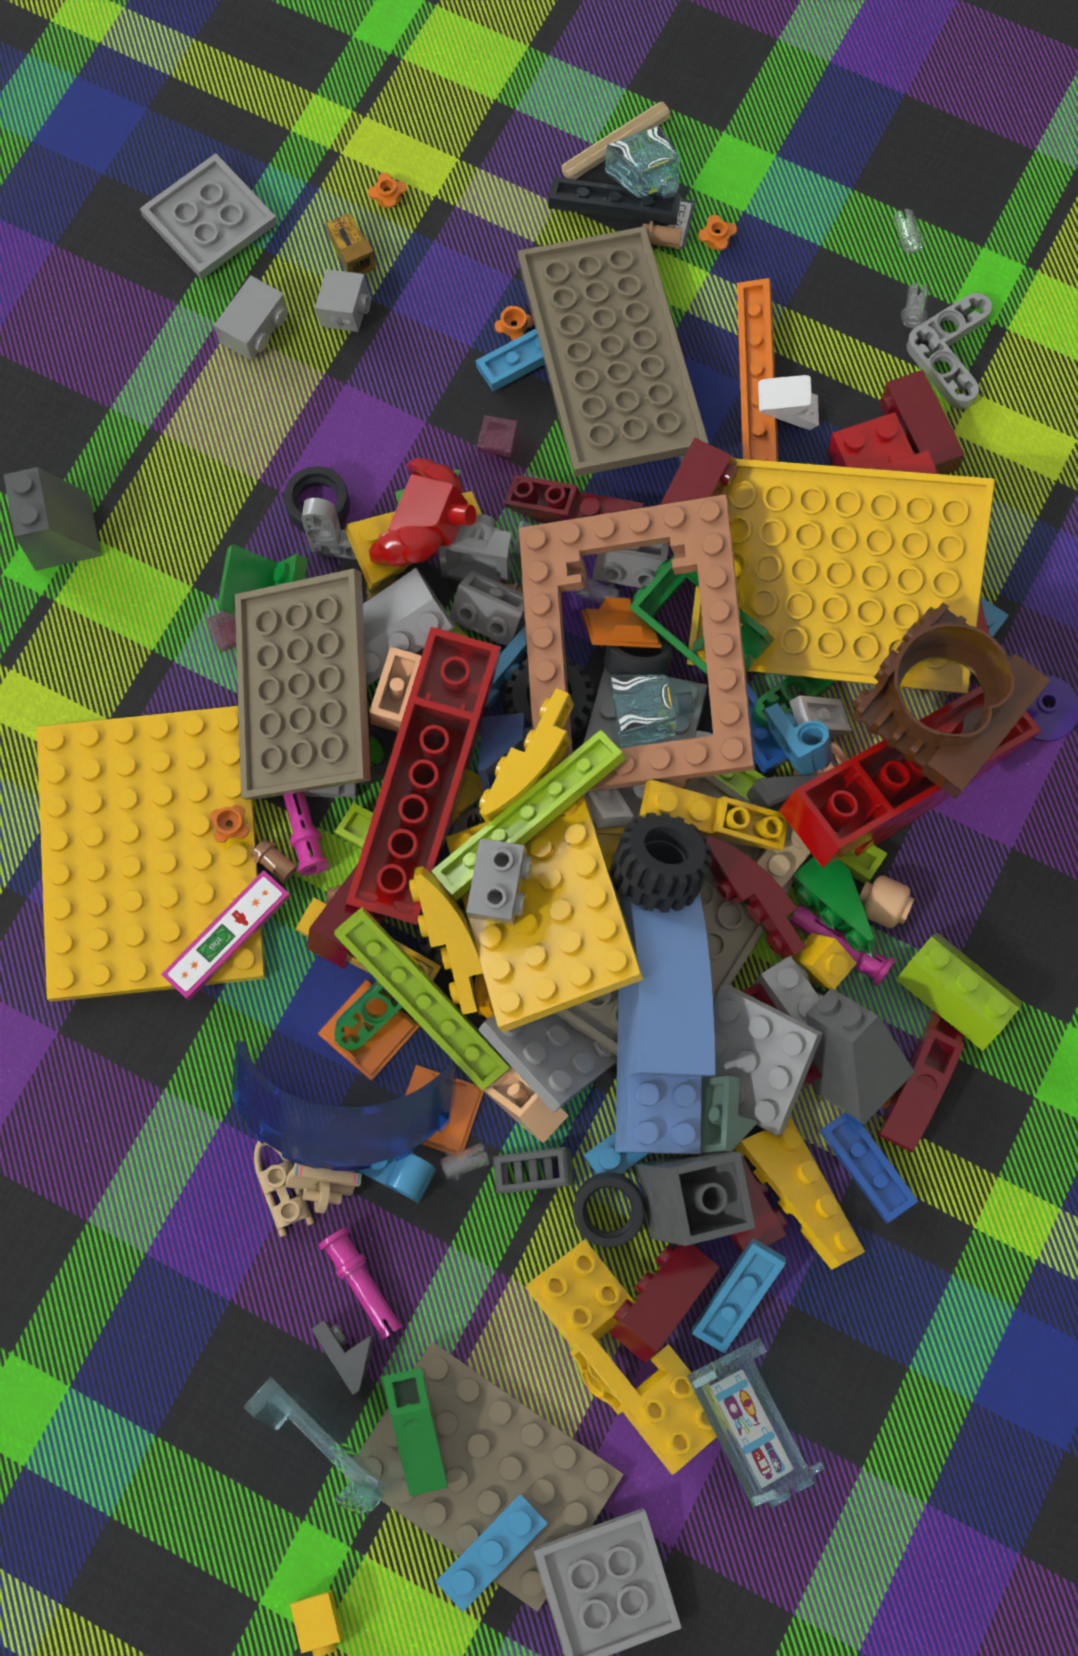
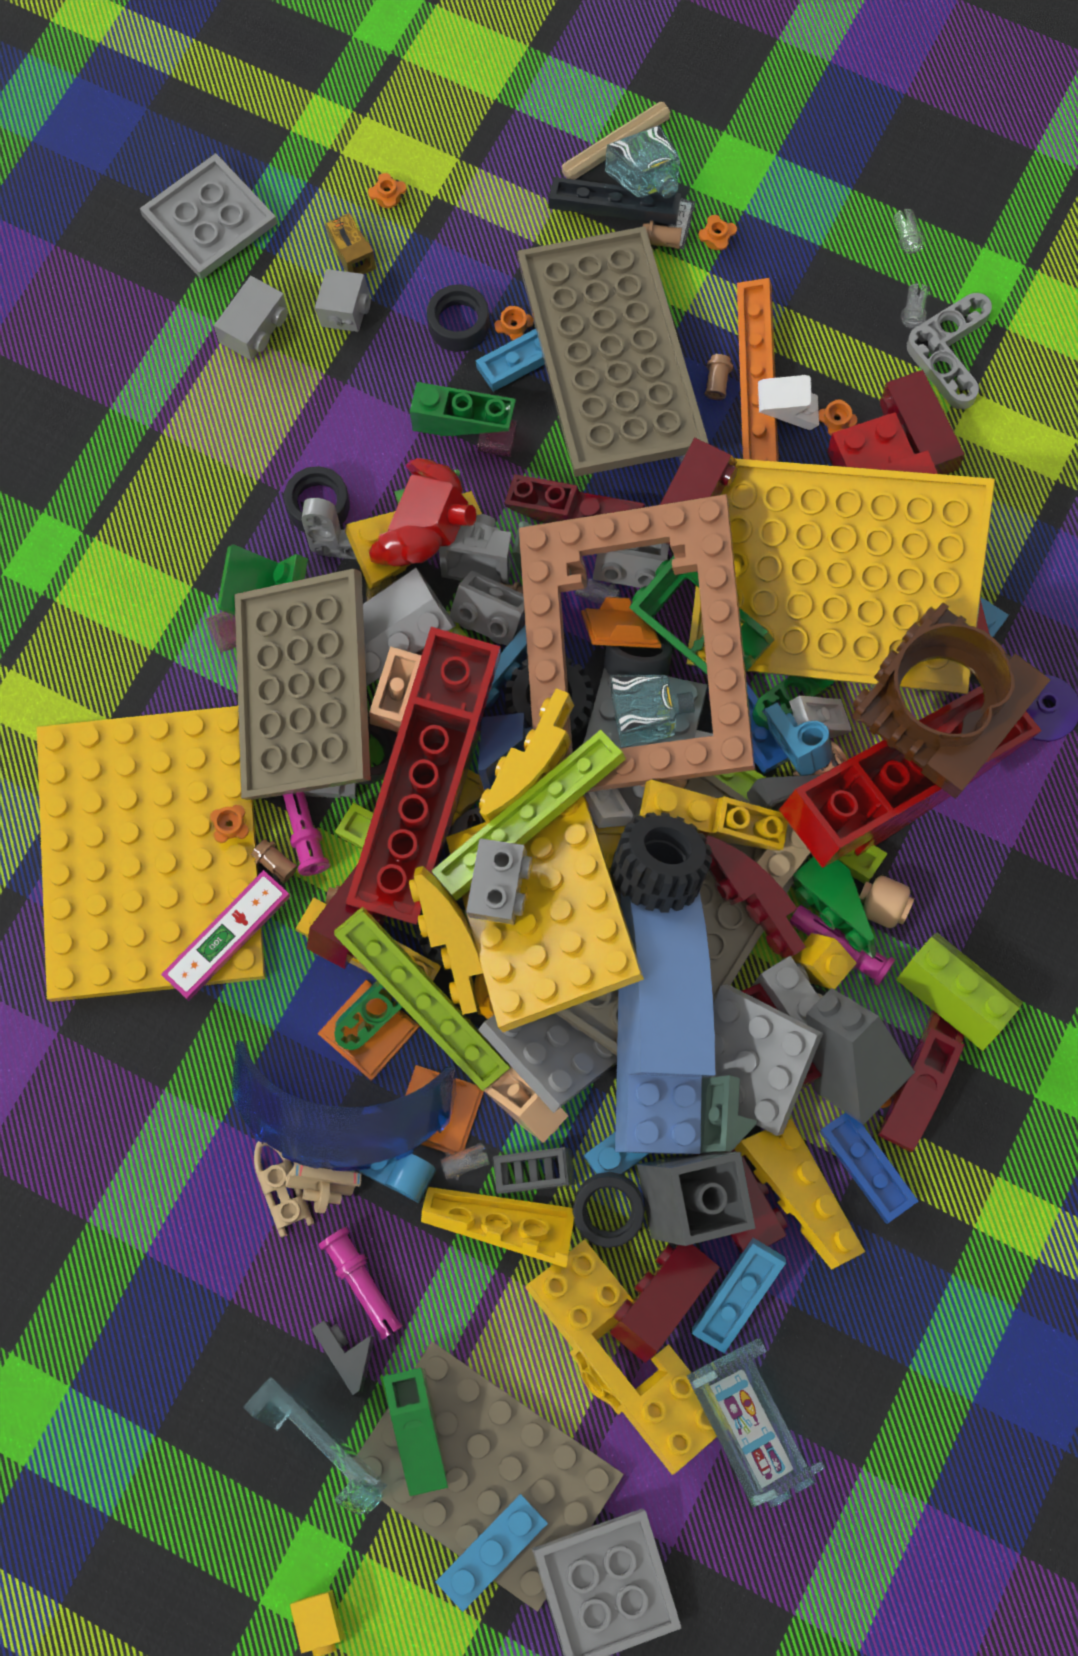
(51, 518): dark grey slope -> none
(458, 295): none -> black tyre
(458, 411): none -> green slope
(513, 1224): none -> yellow wing
(718, 368): none -> medium nougat pin
(840, 409): none -> orange plate

